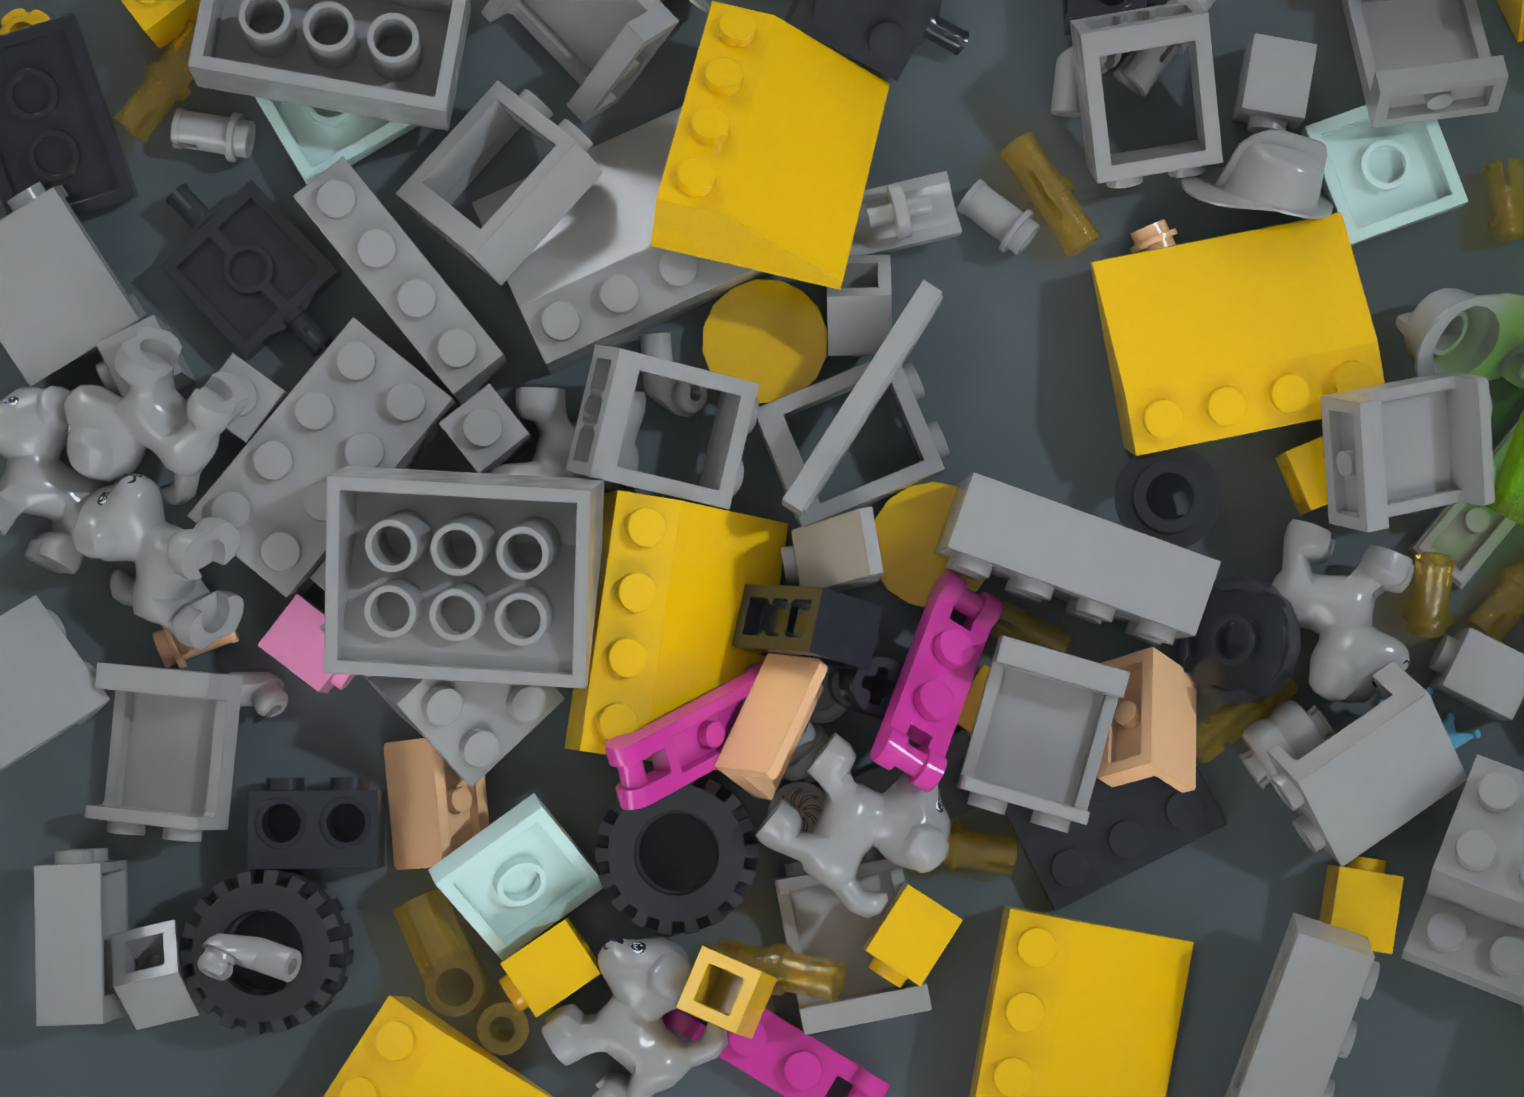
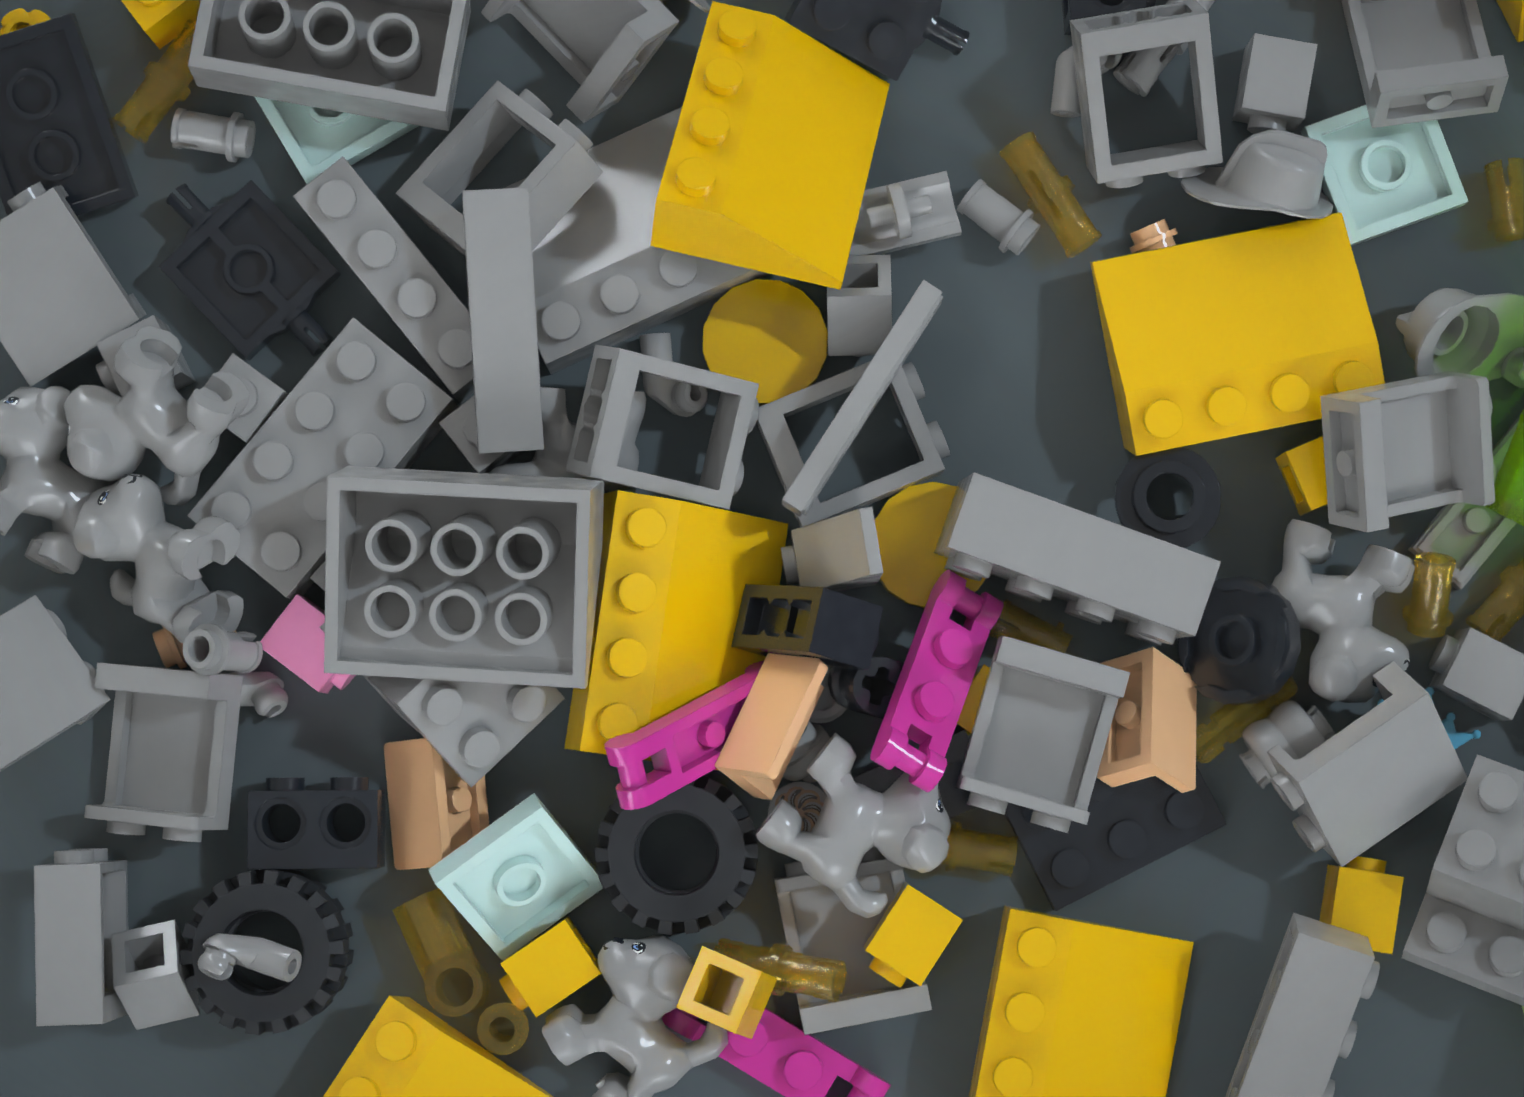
(214, 649): none -> light grey pin
(502, 320): none -> light grey tile

